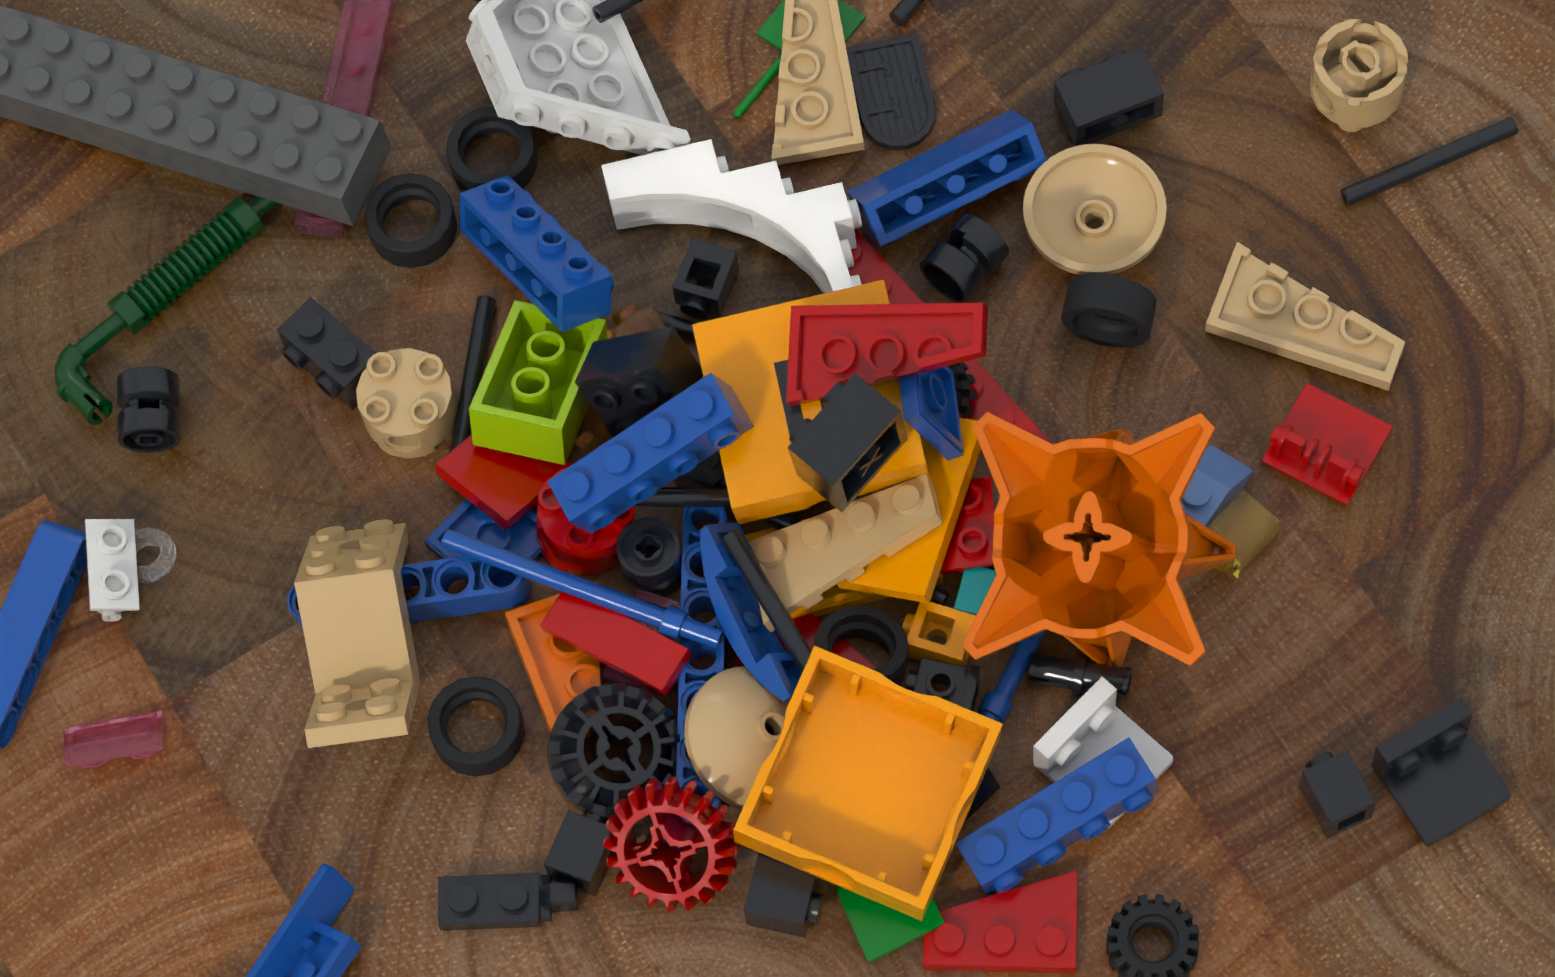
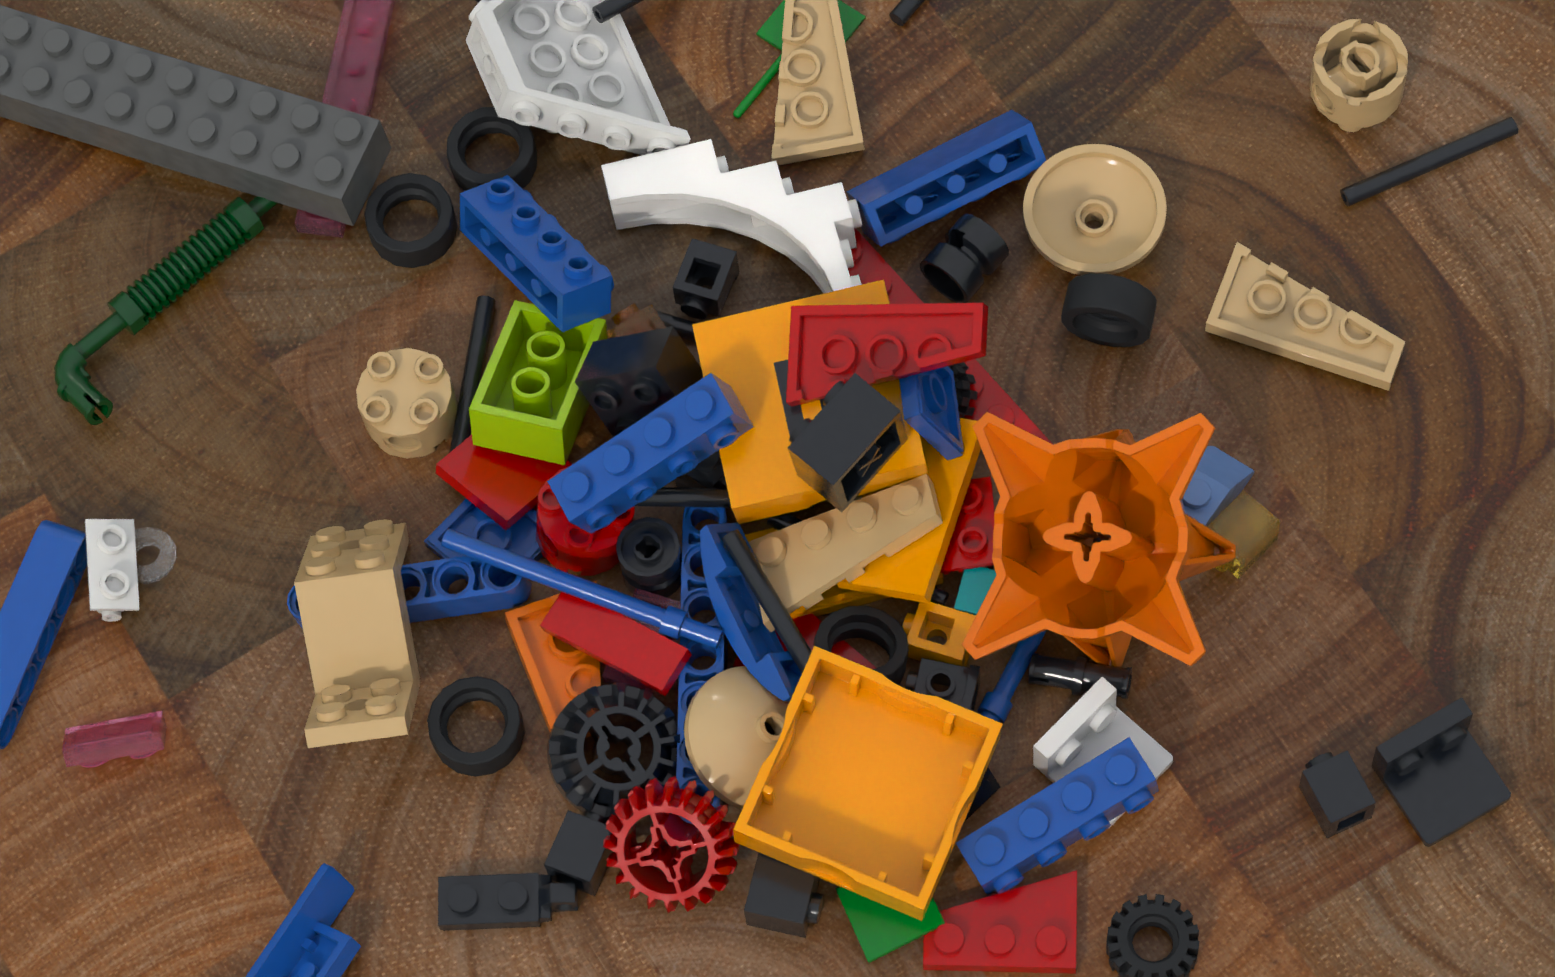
(148, 409): black wheel -> none
(325, 350): black brick -> none
(892, 91): black window -> none
(1108, 97): black brick -> none
(1326, 444): red hinge -> none

